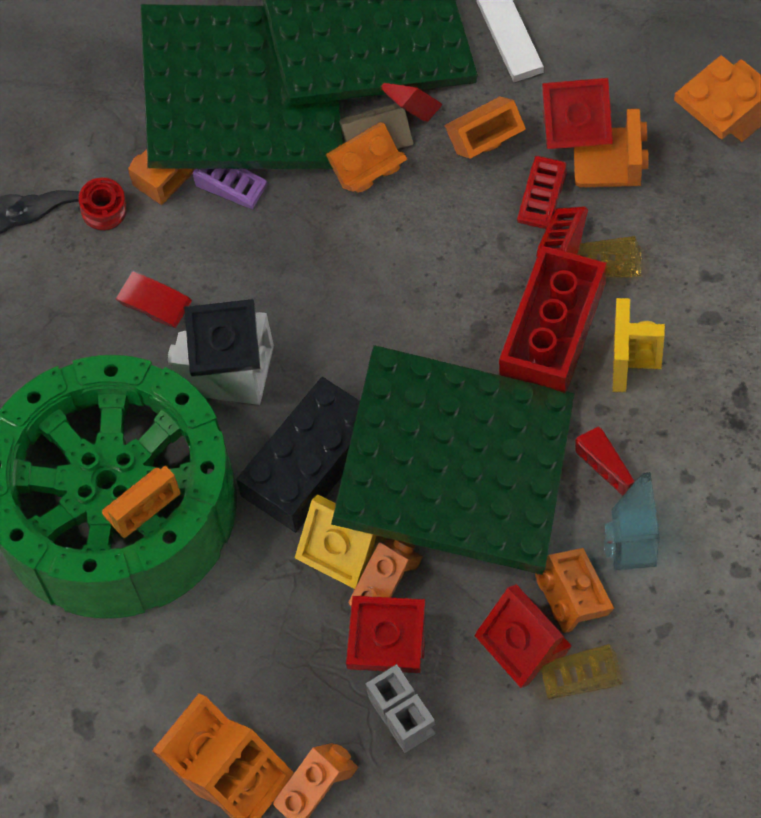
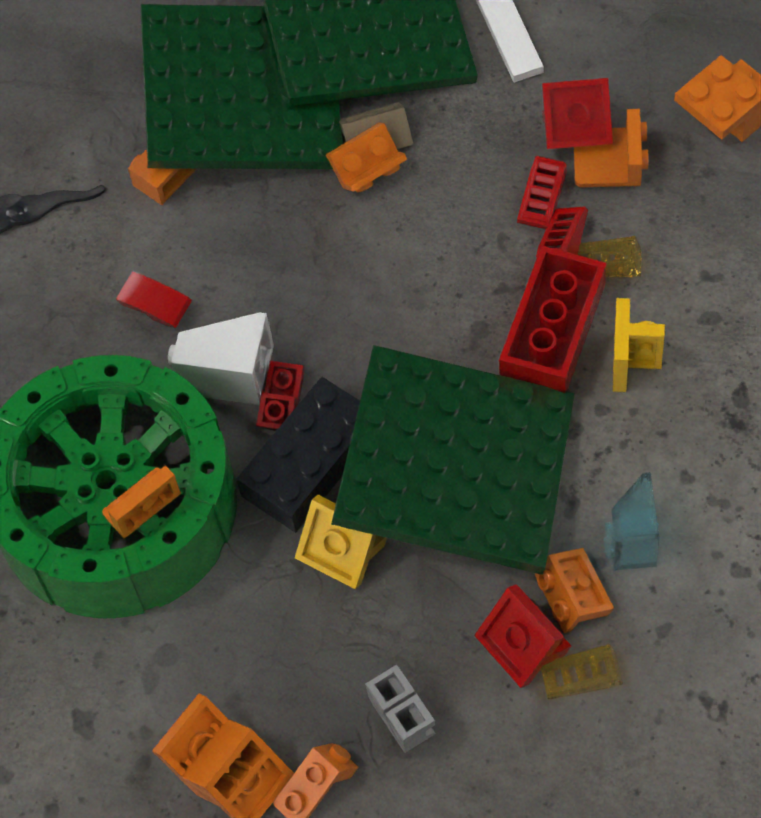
(99, 191): red wheel -> none
(209, 180): medium lavender slope -> none
(222, 337): black plate -> none
(280, 394): none -> red slope
(386, 569): orange bracket -> none
(386, 634): red bracket -> none
(413, 100): red slope -> none
(485, 127): orange brick -> none
(602, 457): red slope -> none

